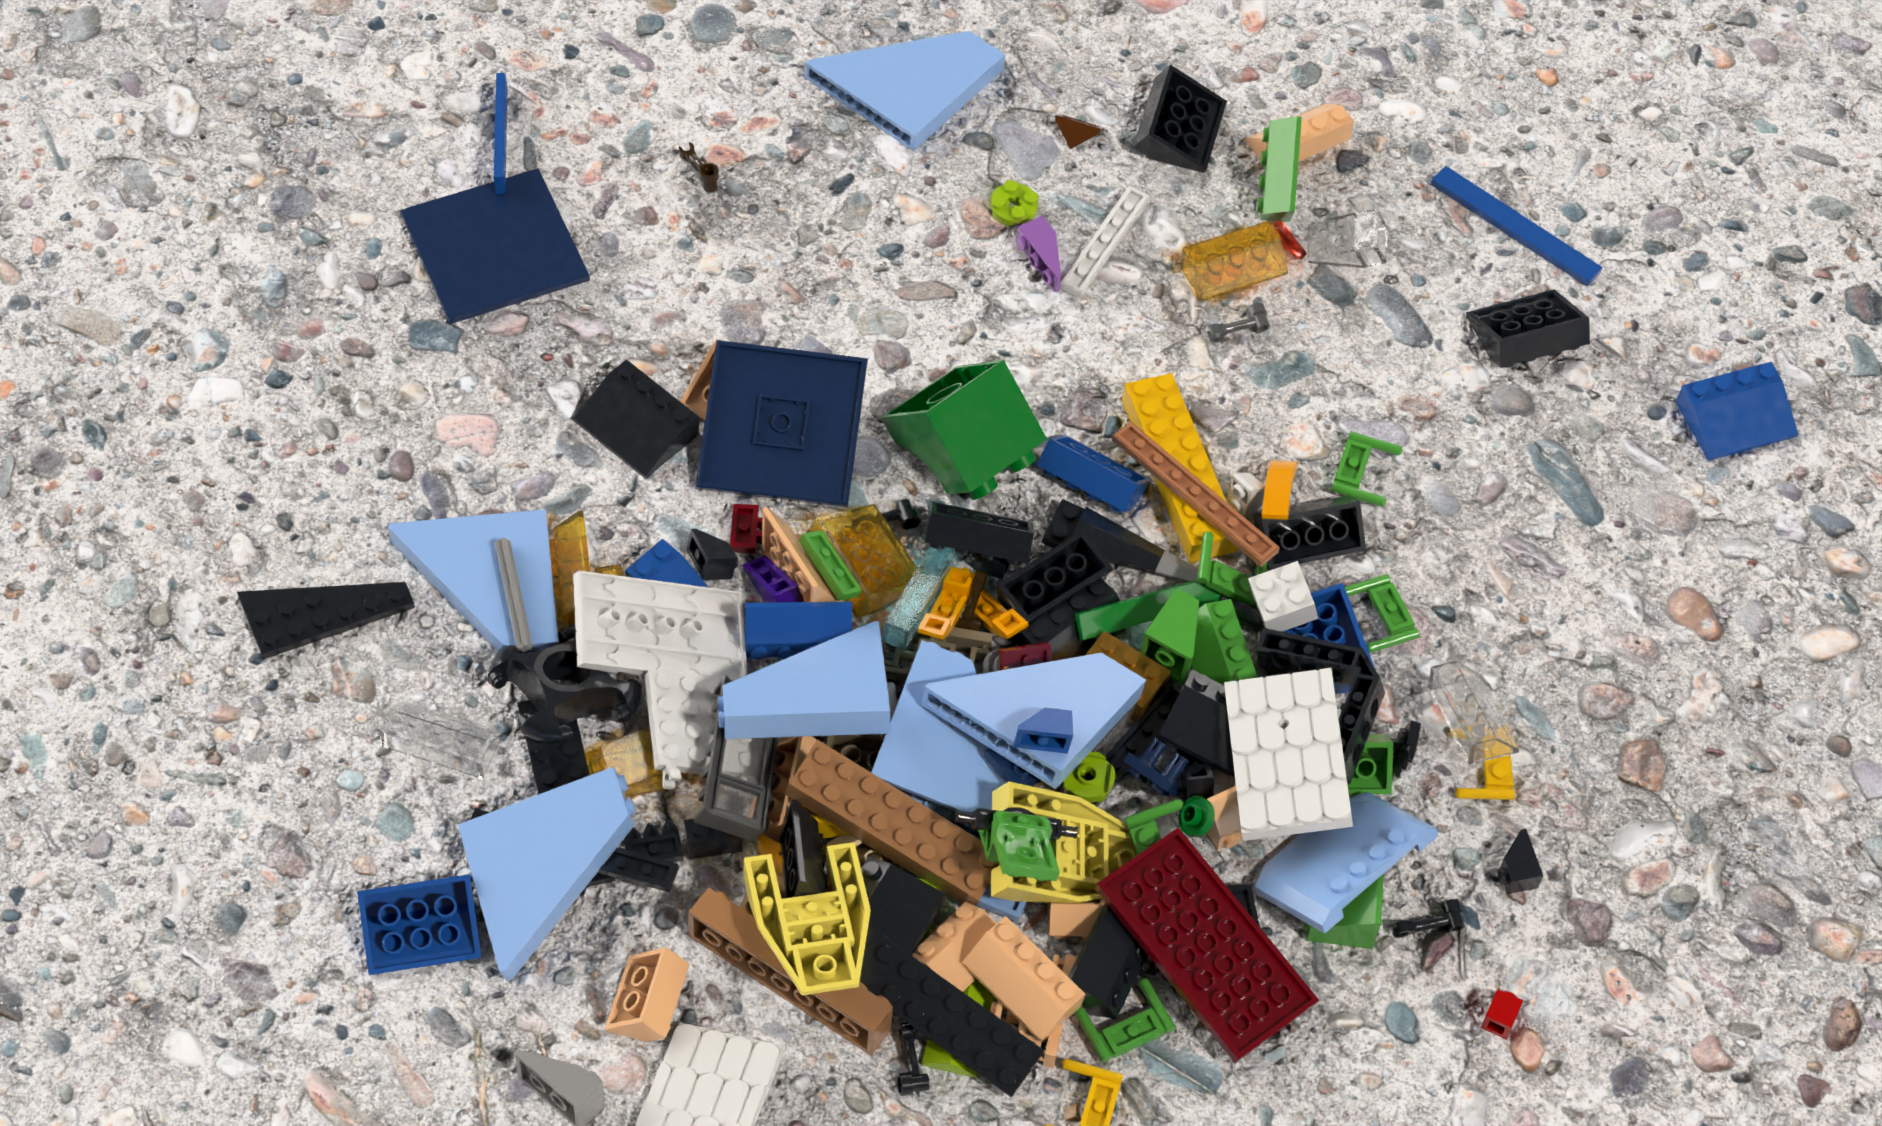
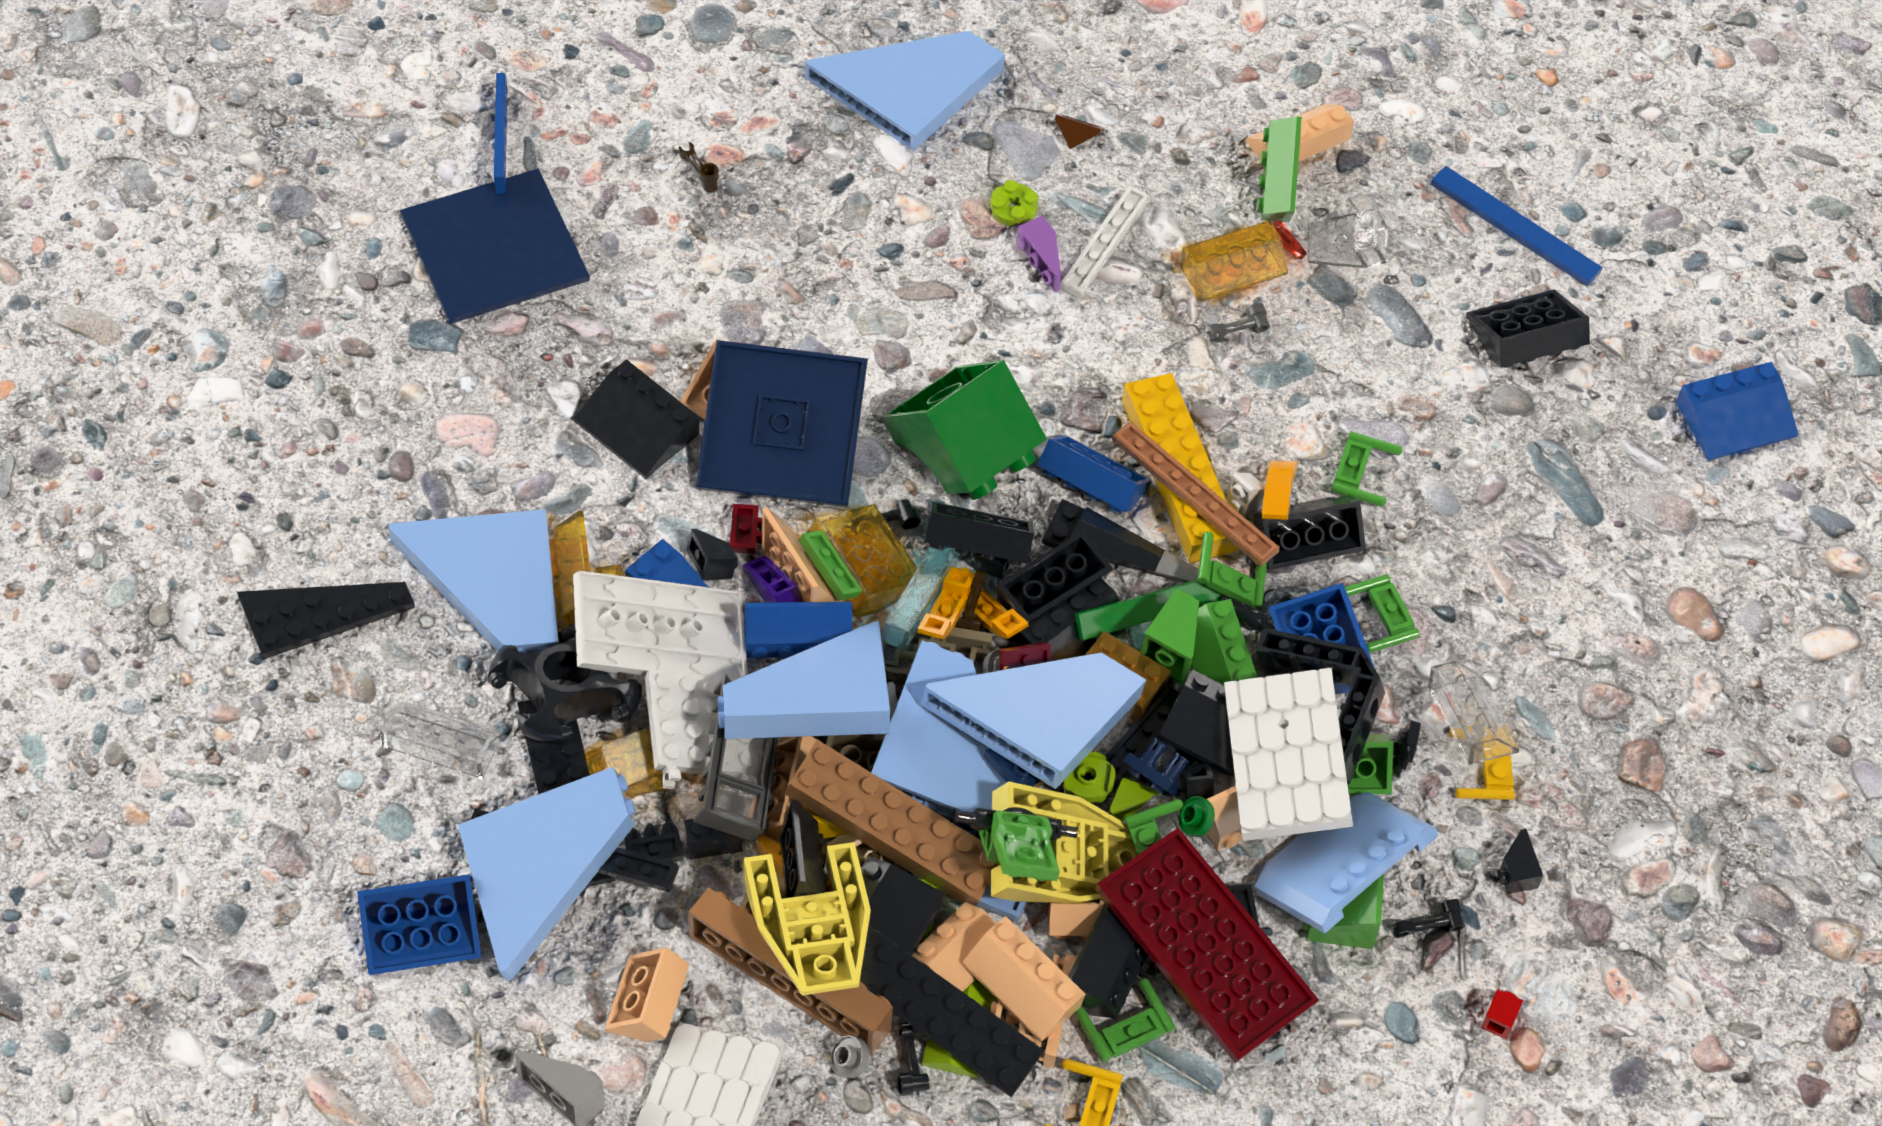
(513, 595): light grey axle -> none
(849, 1056): none -> light grey plate
(1046, 731): blue slope -> none
(1130, 798): none -> lime slope
(1180, 121): black slope -> none
(1283, 597): white brick -> none

